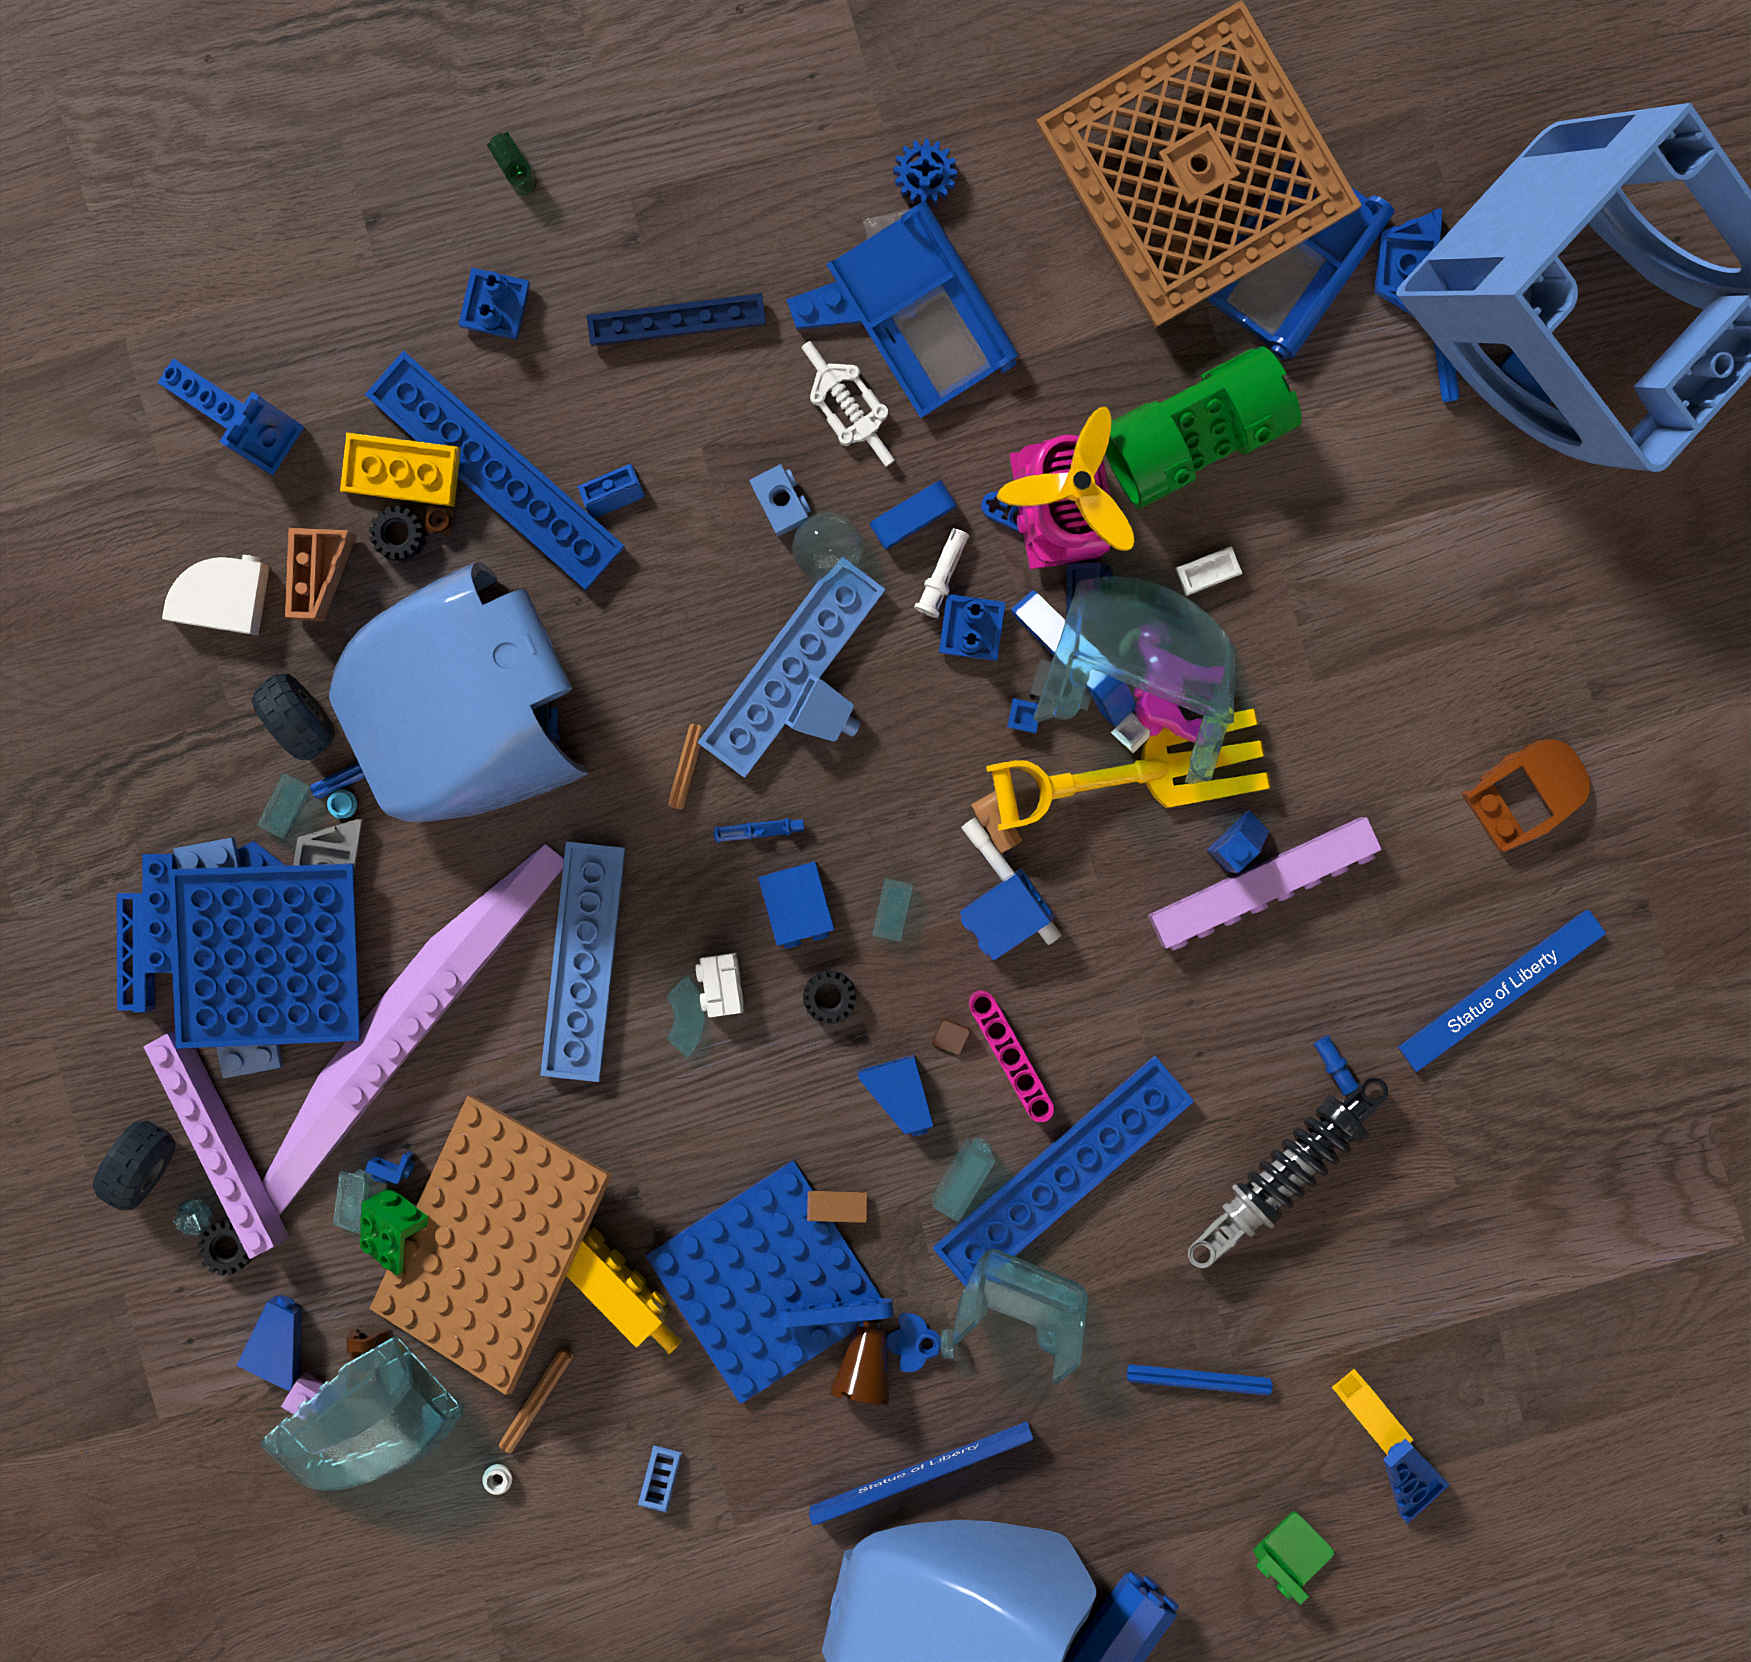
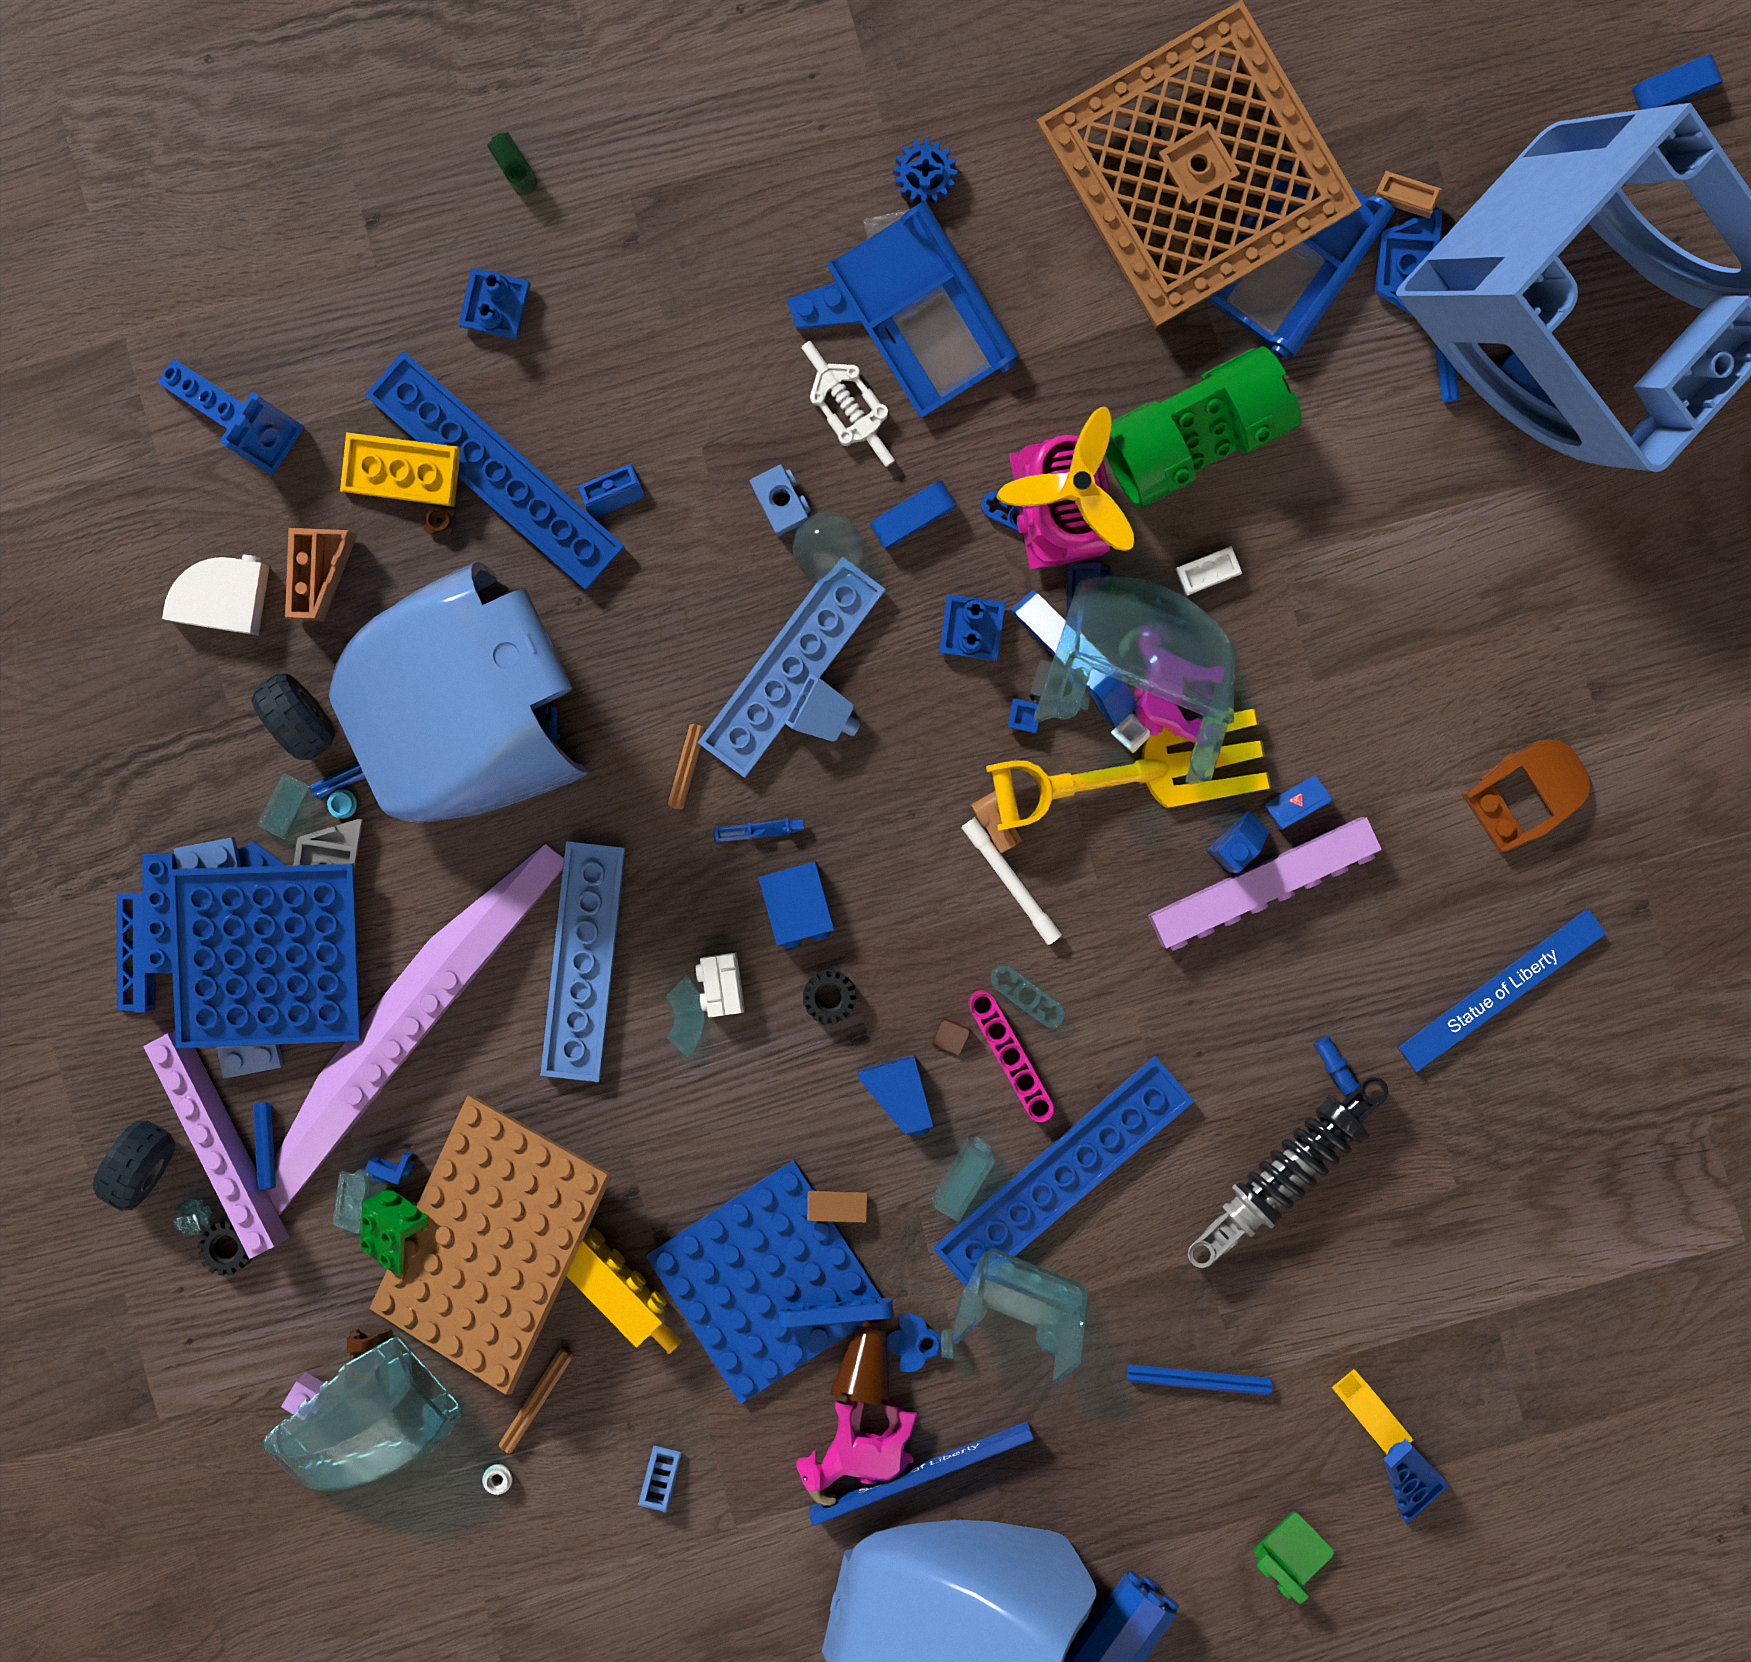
(264, 1146): none -> blue axle
(275, 1344): blue slope -> none
(385, 521): black tyre -> none
(676, 320): dark blue plate -> none
(859, 1453): none -> dark pink animal
(892, 909): clear light blue plate -> none
(937, 585): white pin -> none
(1006, 915): blue brick -> none
(1039, 1015): none -> clear light blue beam
(1297, 802): none -> blue slope
(1408, 194): none -> medium nougat tile
(1678, 84): none -> blue beam

